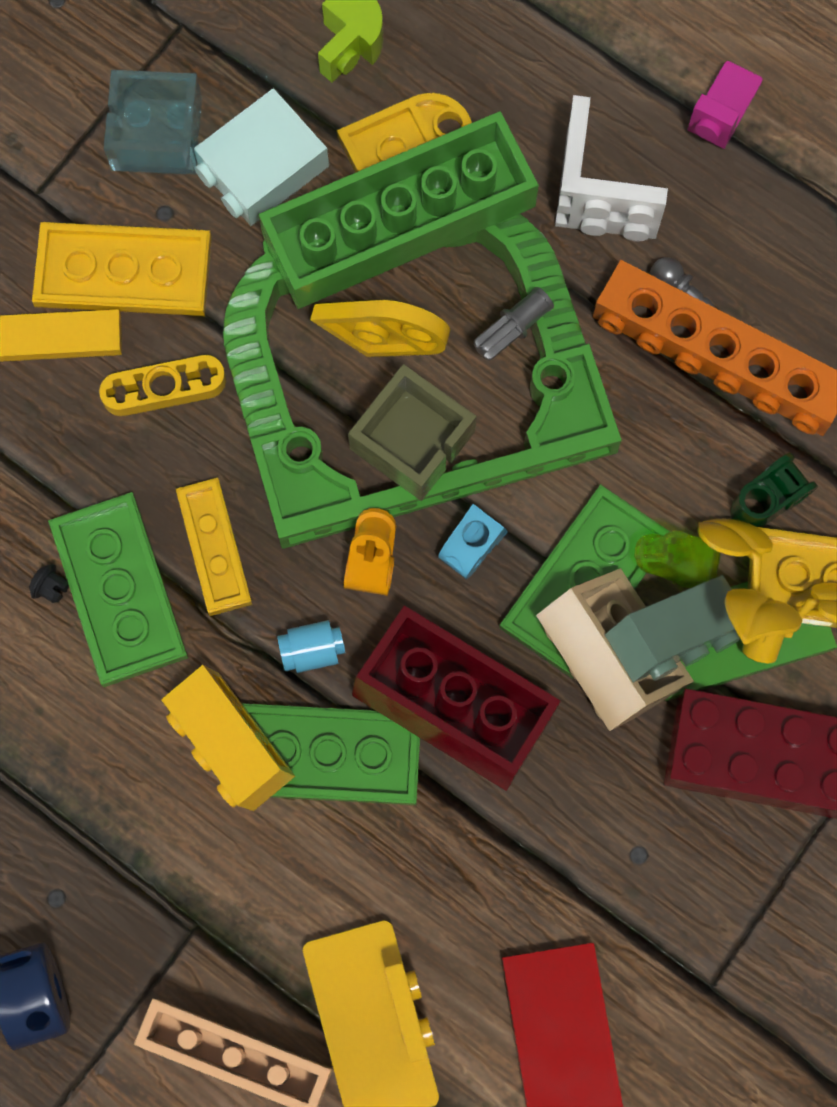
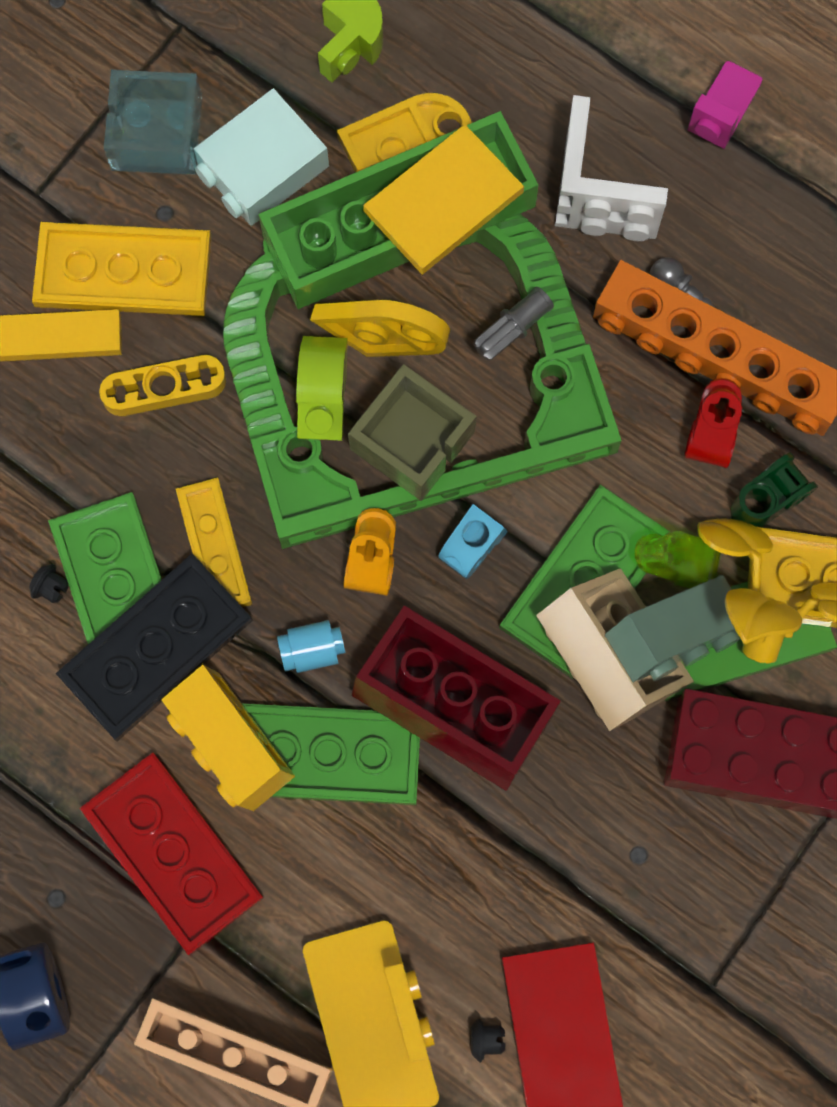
(154, 647): none -> black tile
(171, 854): none -> red tile
(321, 387): none -> lime brick
(443, 199): none -> yellow tile
(484, 1040): none -> black piece
(715, 429): none -> red piece

